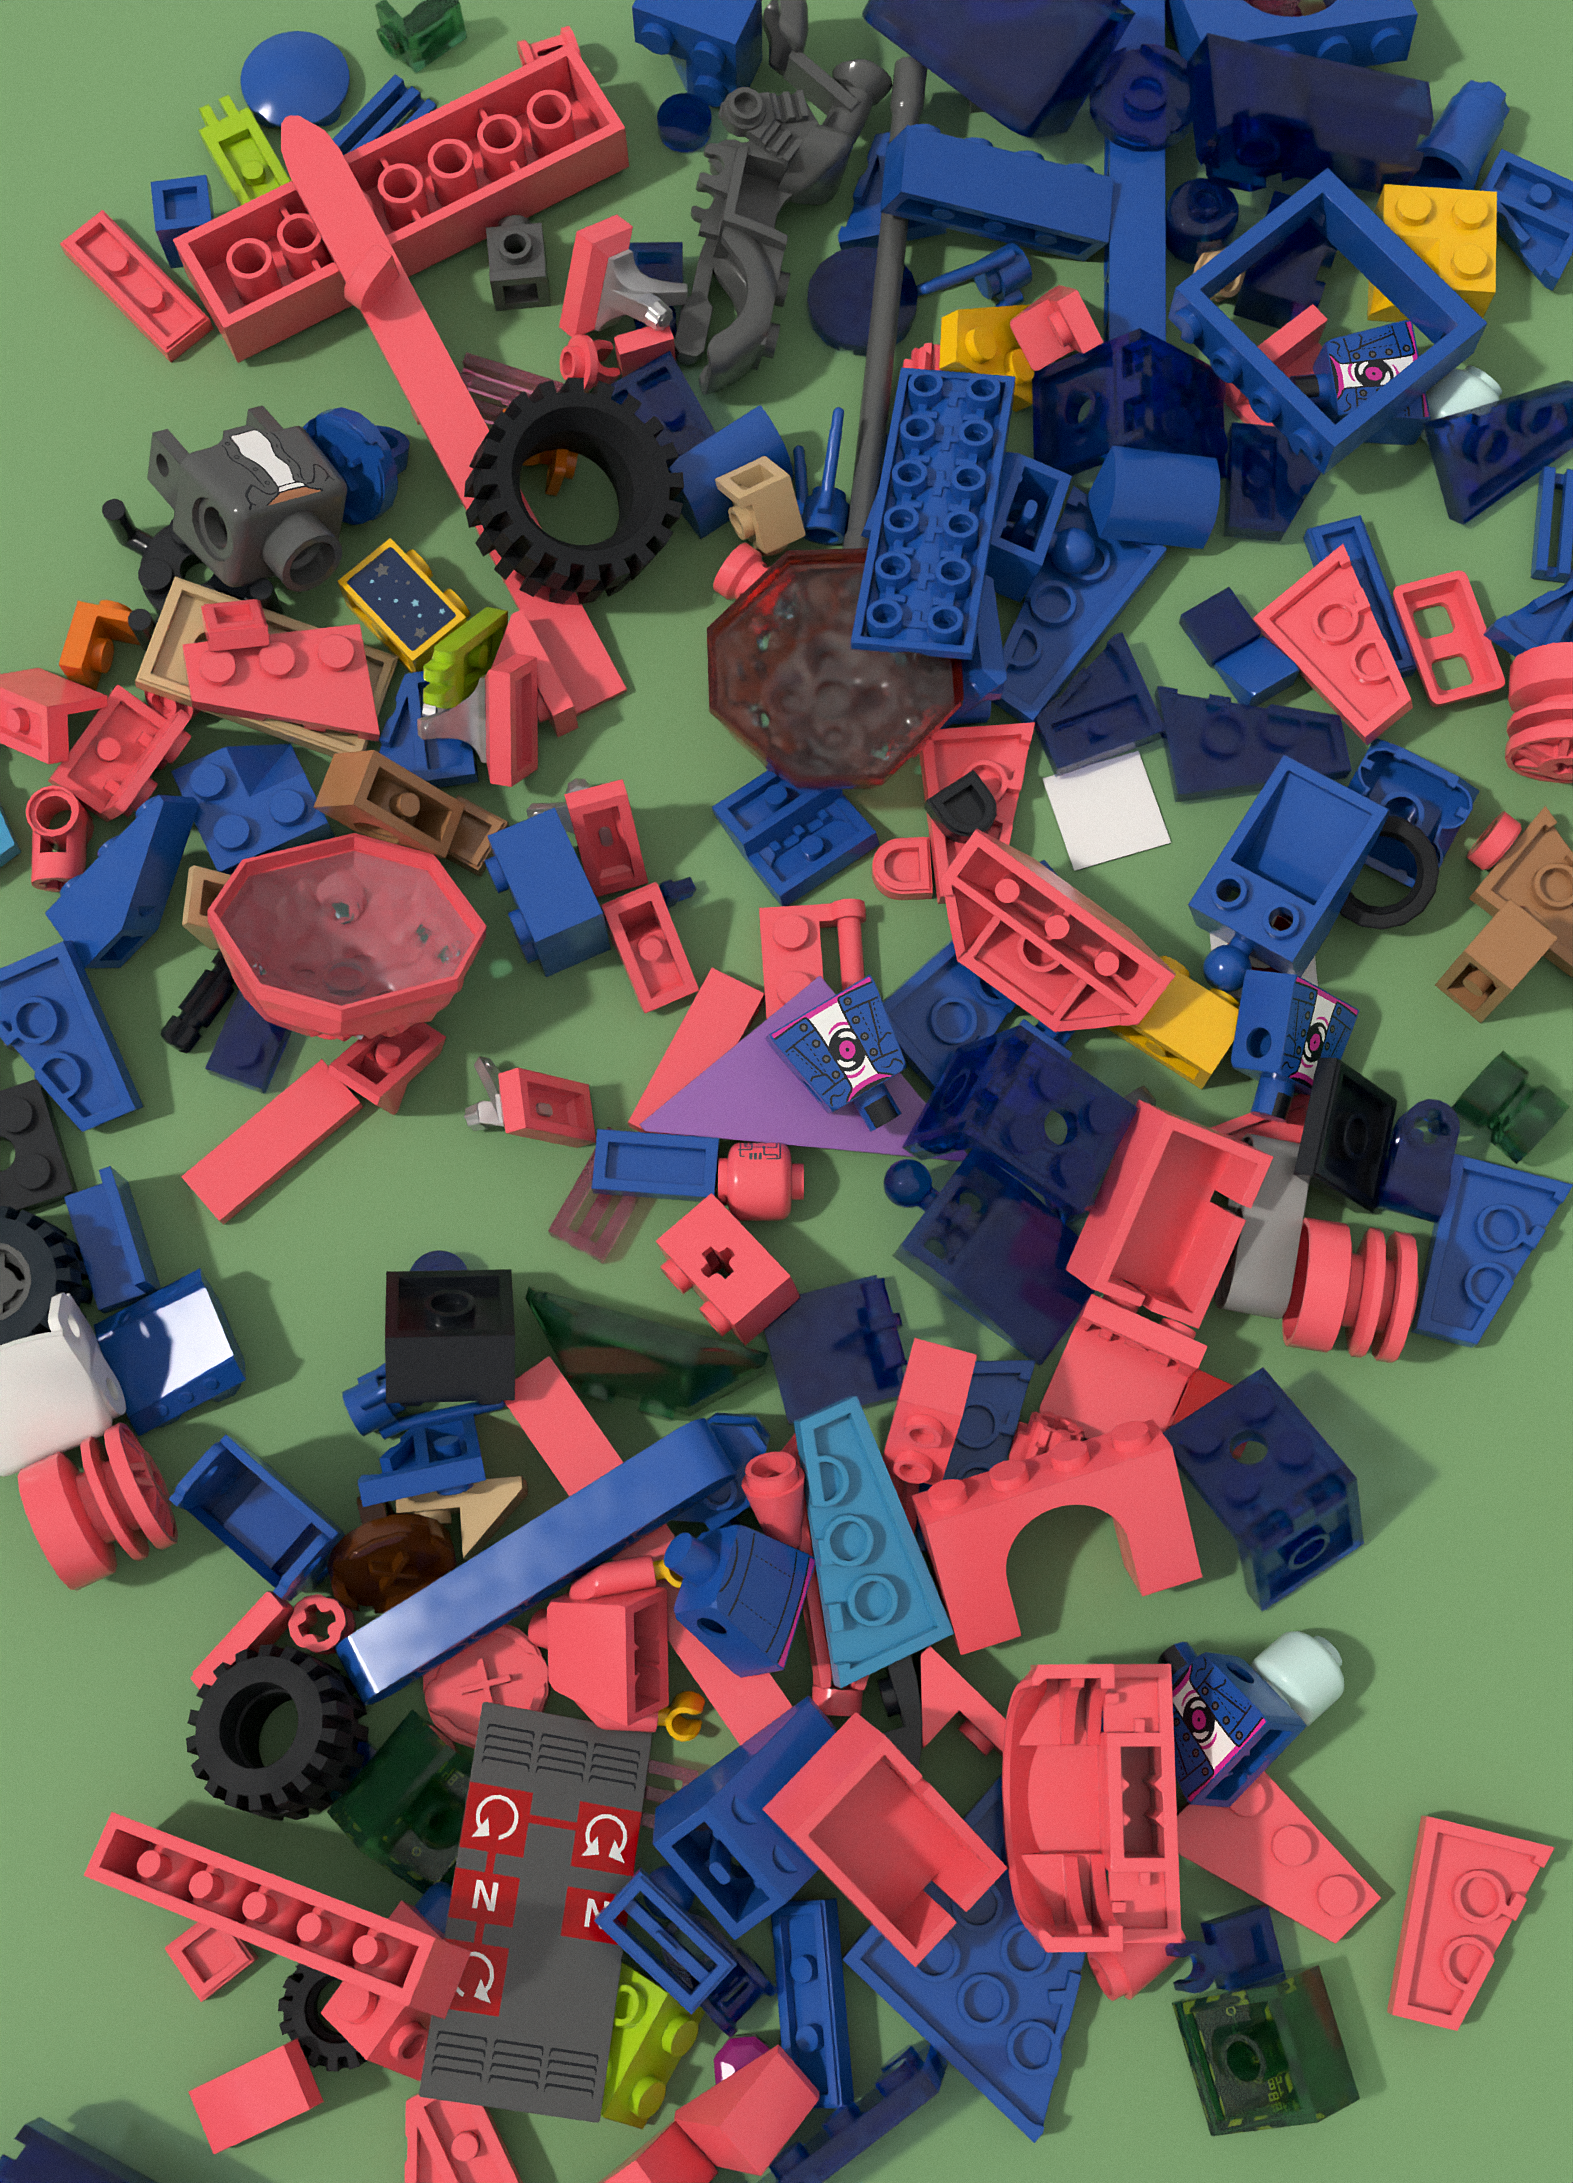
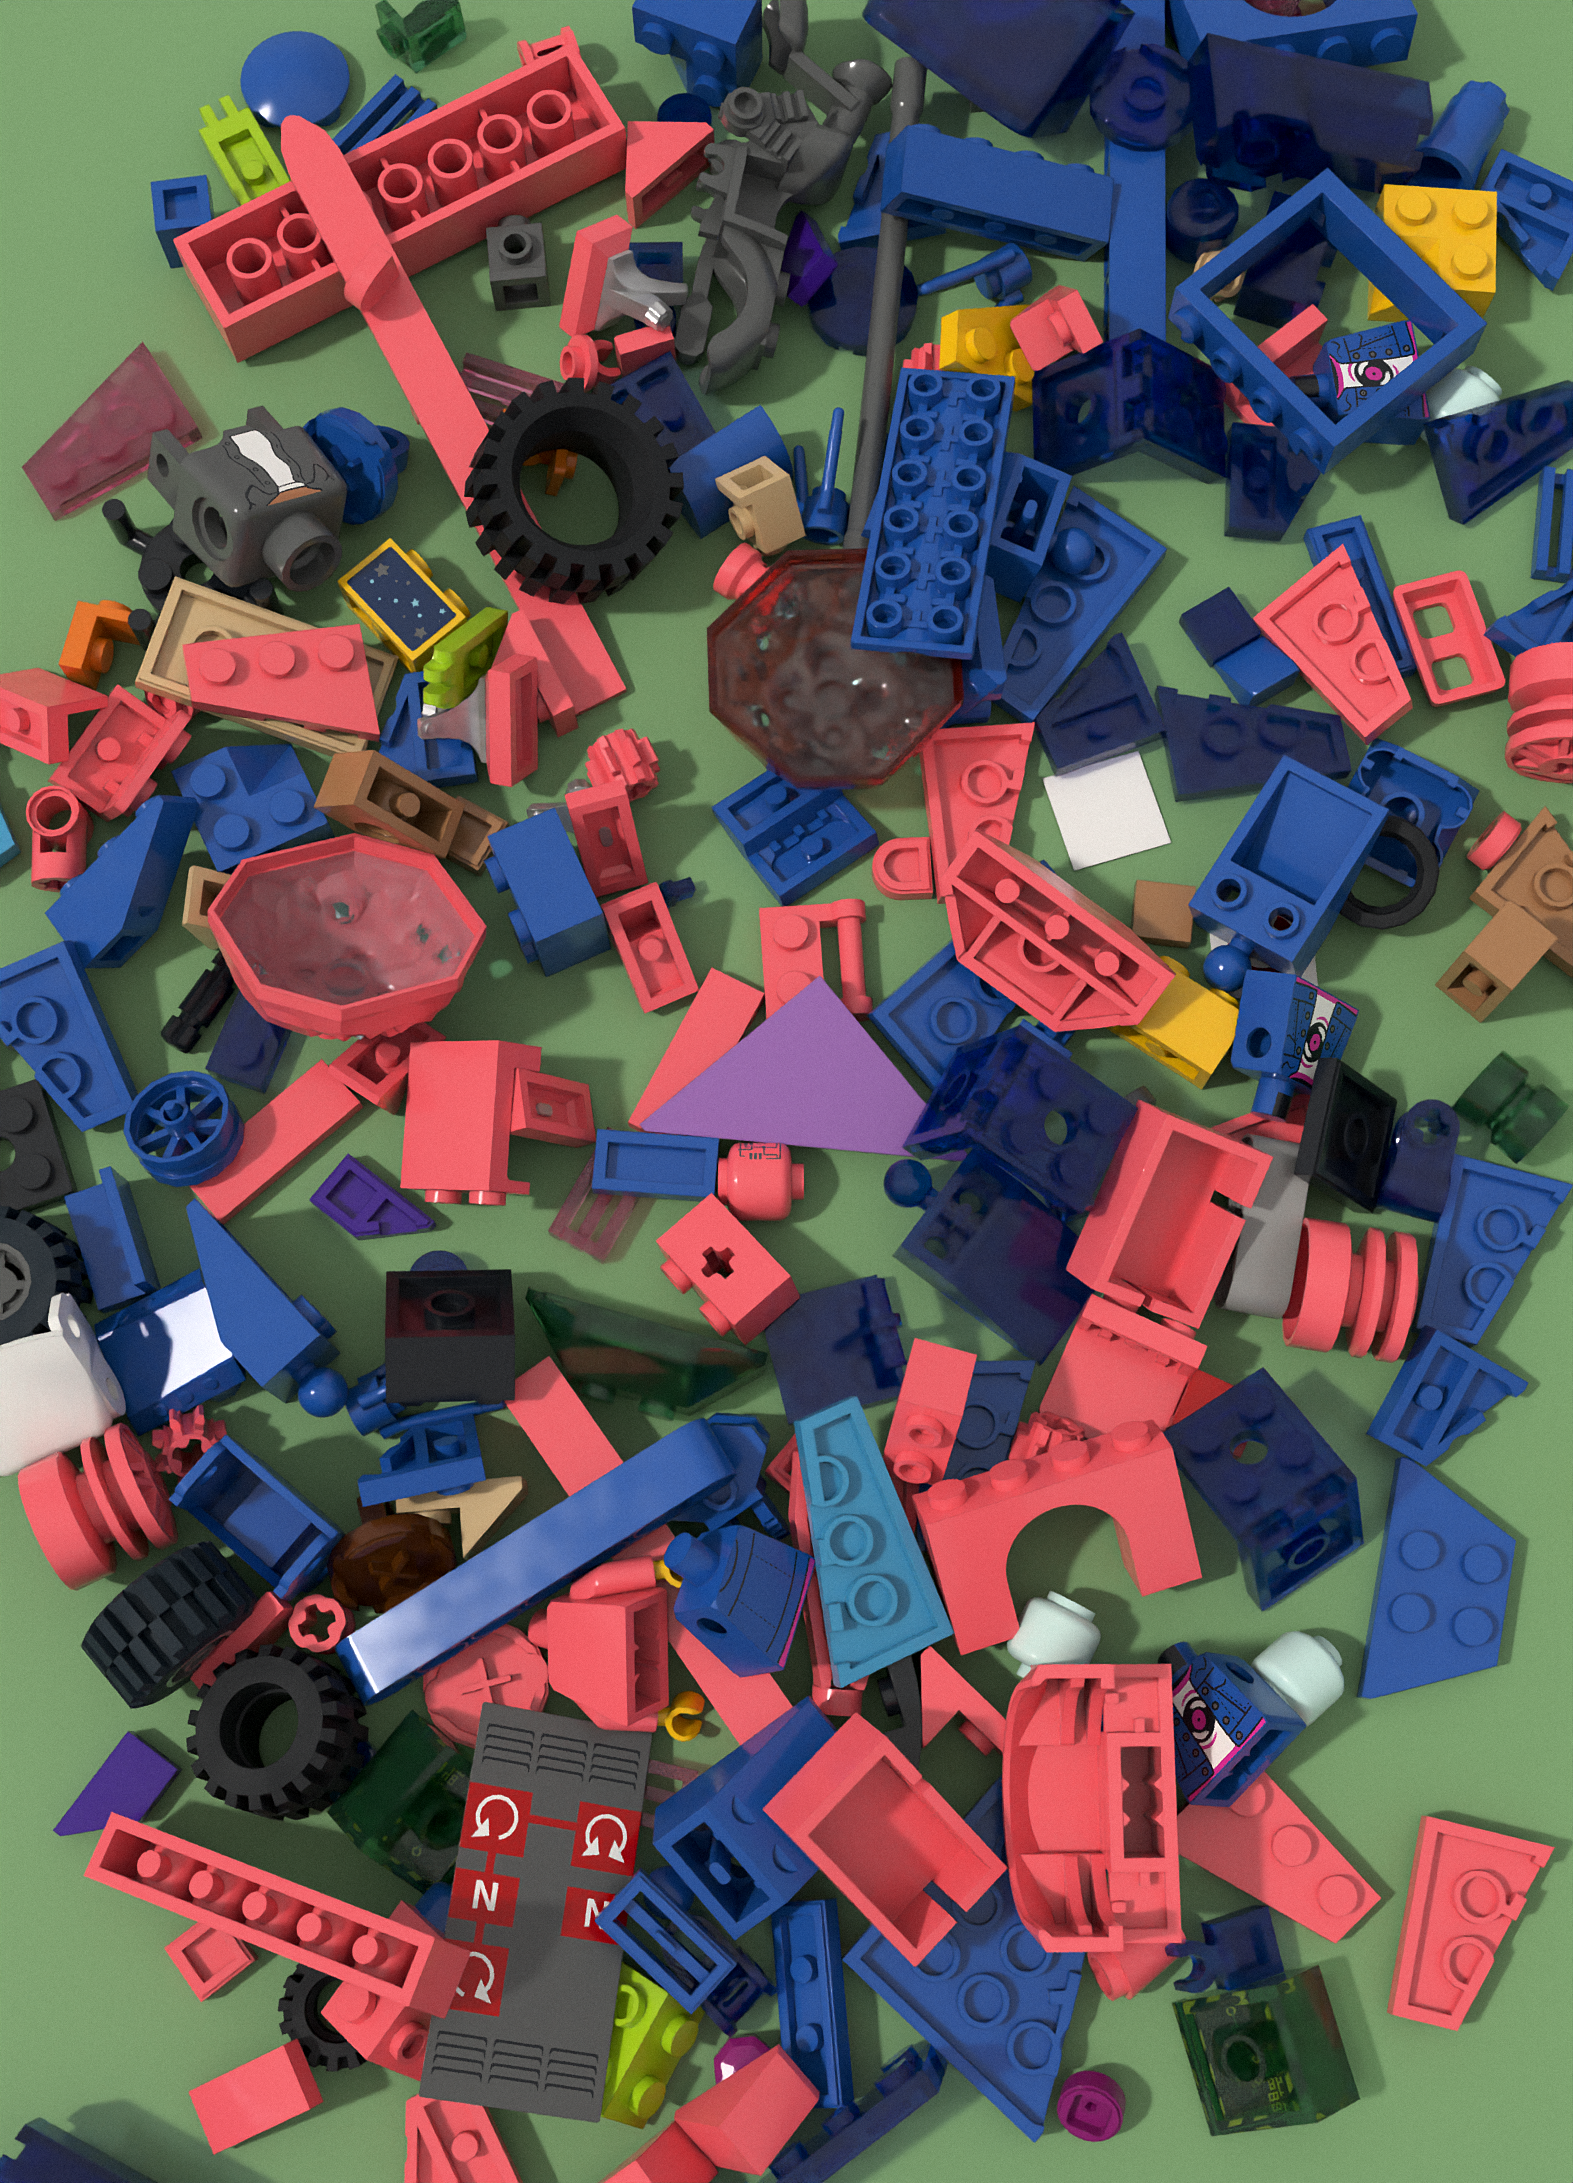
(109, 436): none -> clear pink wing
(125, 1784): none -> dark purple tile
(136, 286): coral tile -> none
(168, 1623): none -> black wheel
(178, 1435): none -> coral gear
(185, 1130): none -> blue wheel
(235, 625): coral tile -> none
(270, 1335): none -> blue slope
(367, 1204): none -> dark purple tile
(462, 1119): none -> coral panel
(626, 758): none -> coral gear
(662, 163): none -> coral slope
(776, 1495): coral cone -> none
(807, 259): none -> dark purple tile
(845, 1053): torso -> none
(962, 808): black tile -> none
(1054, 1633): none -> light aqua head
(1091, 2106): none -> magenta tile
(1155, 497): blue brick -> none
(1162, 913): none -> medium nougat tile
(1435, 1588): none -> blue wing
(1439, 1397): none -> blue wing

